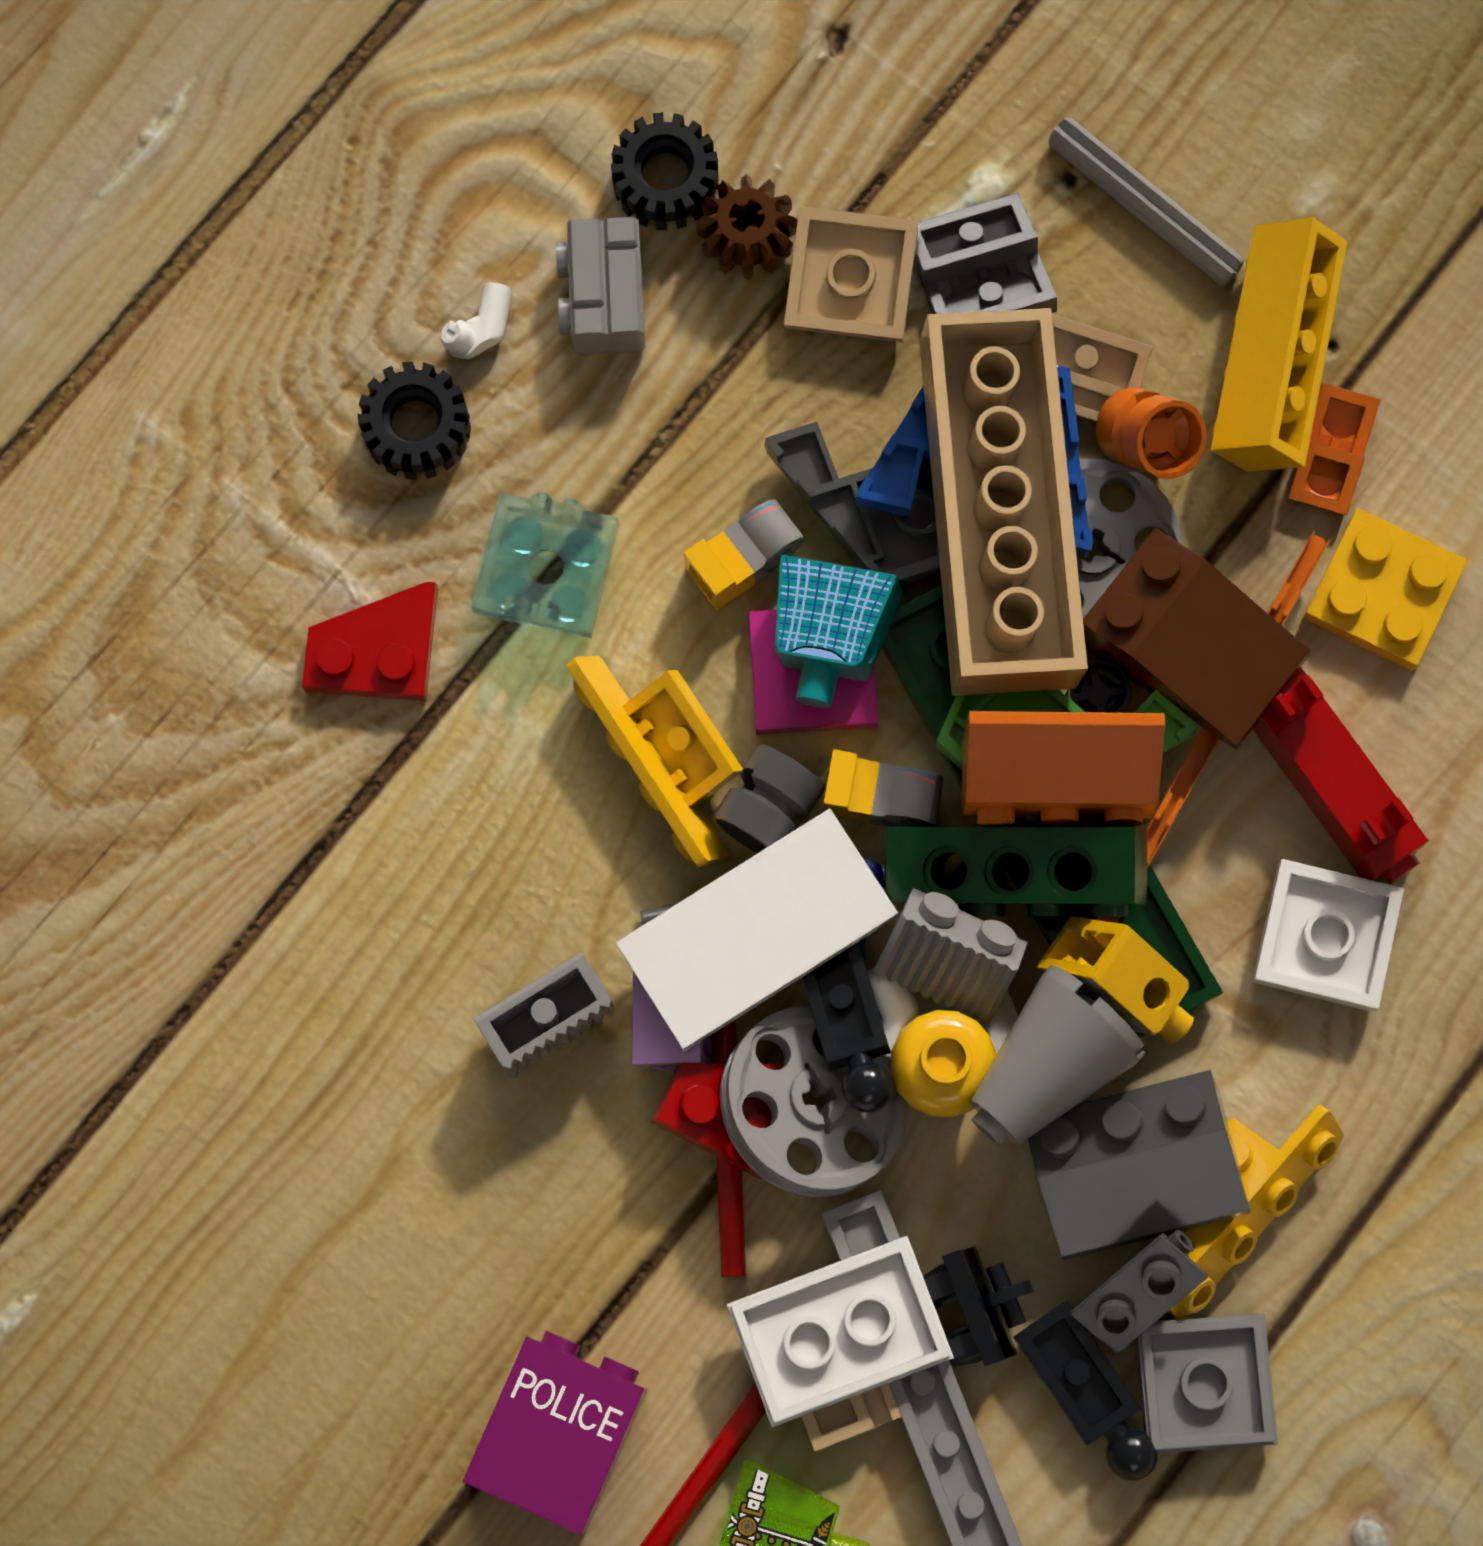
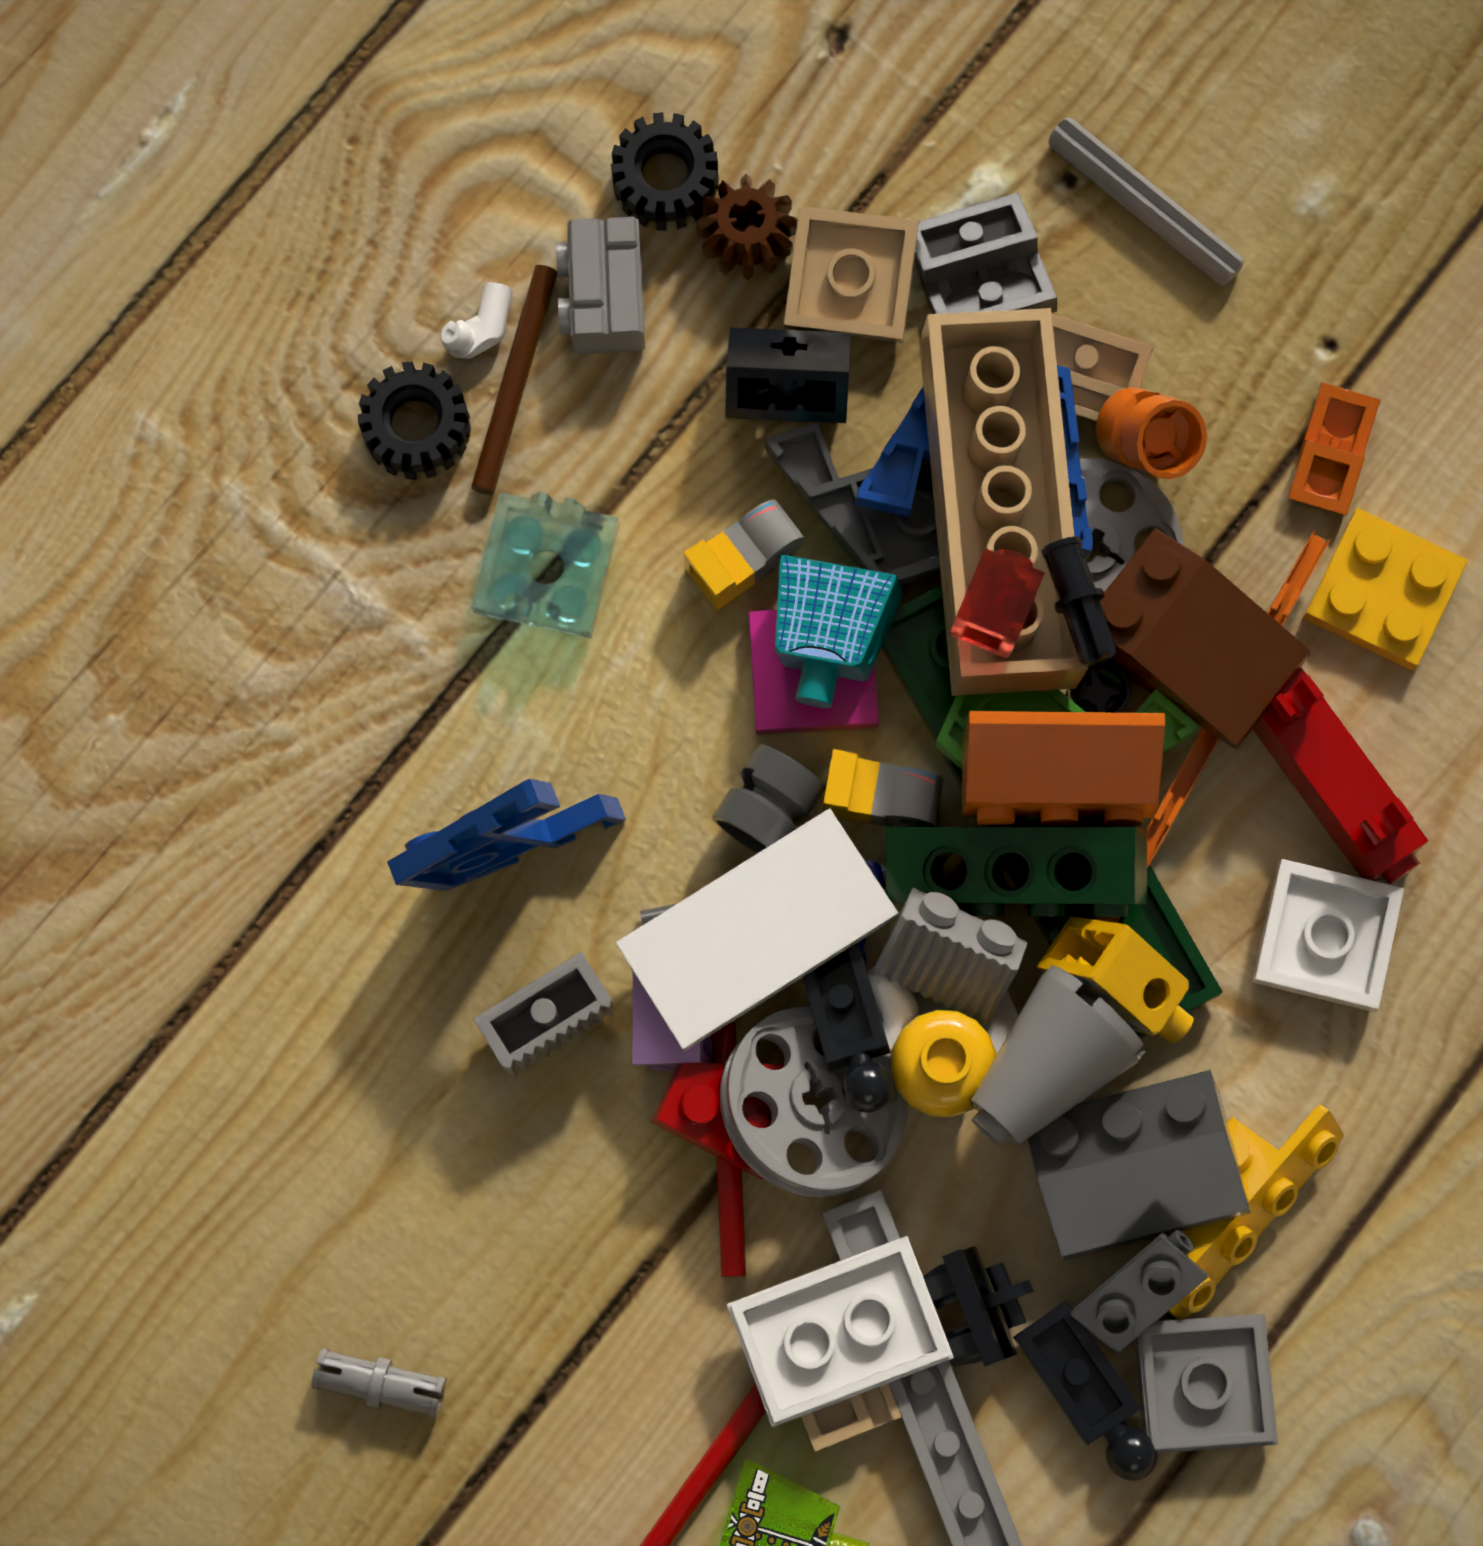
(375, 648): red wing -> none
(379, 1383): none -> light grey pin
(496, 836): none -> blue wing
(514, 380): none -> reddish brown bar
(556, 1432): magenta brick -> none
(668, 747): yellow bracket -> none
(787, 375): none -> black brick
(997, 601): none -> clear red brick
(1079, 600): none -> black axle
(1279, 345): yellow brick -> none

